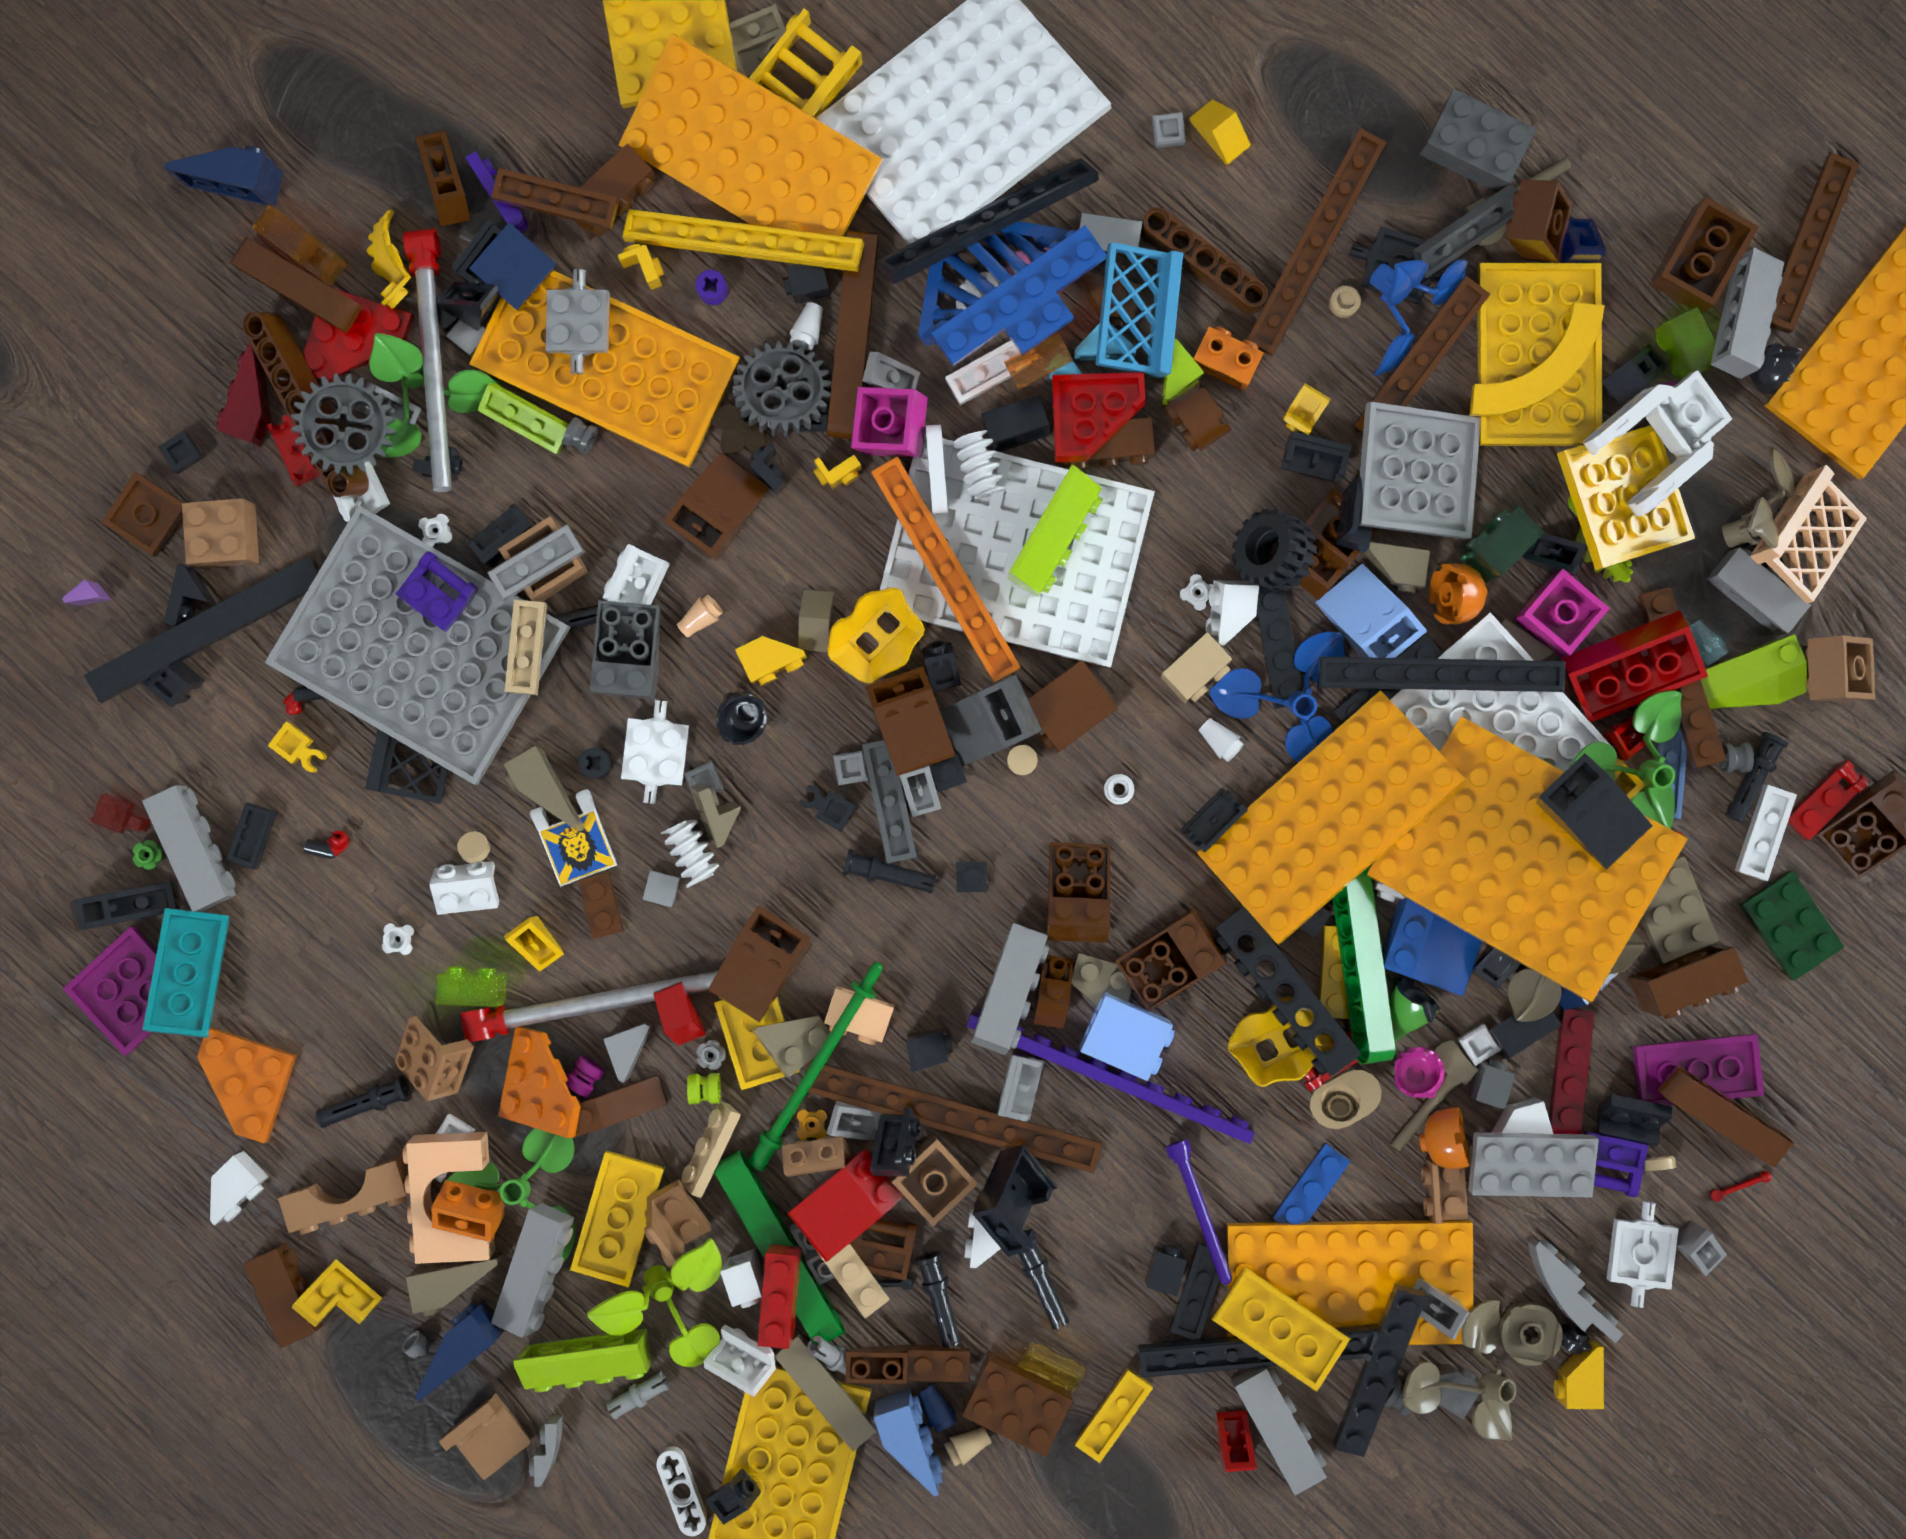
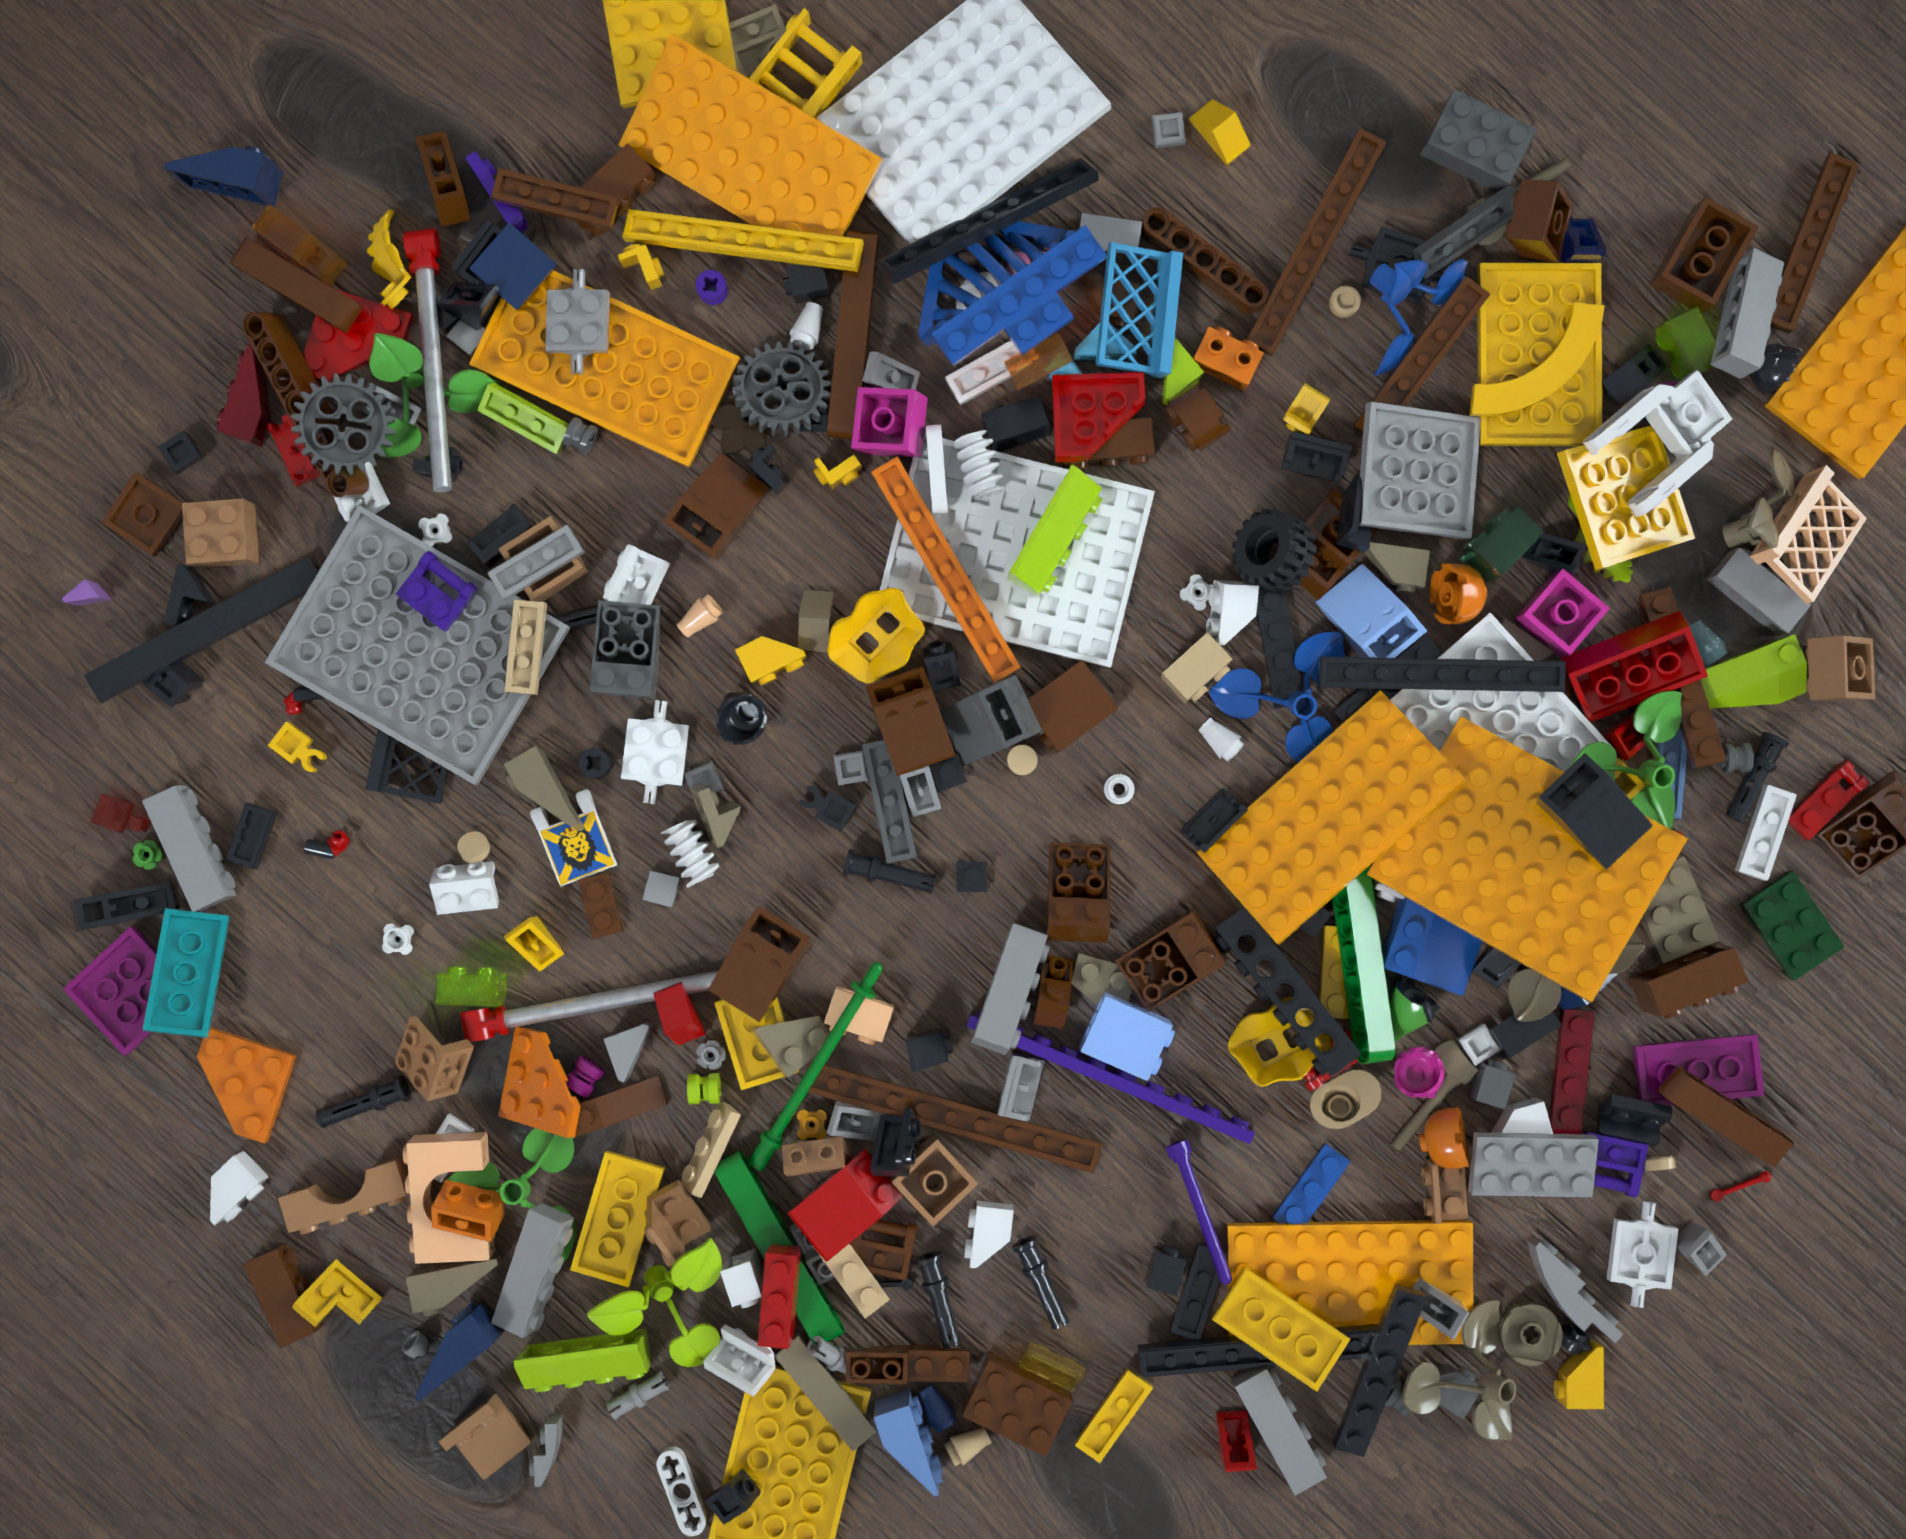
(1007, 1197): black piece -> none

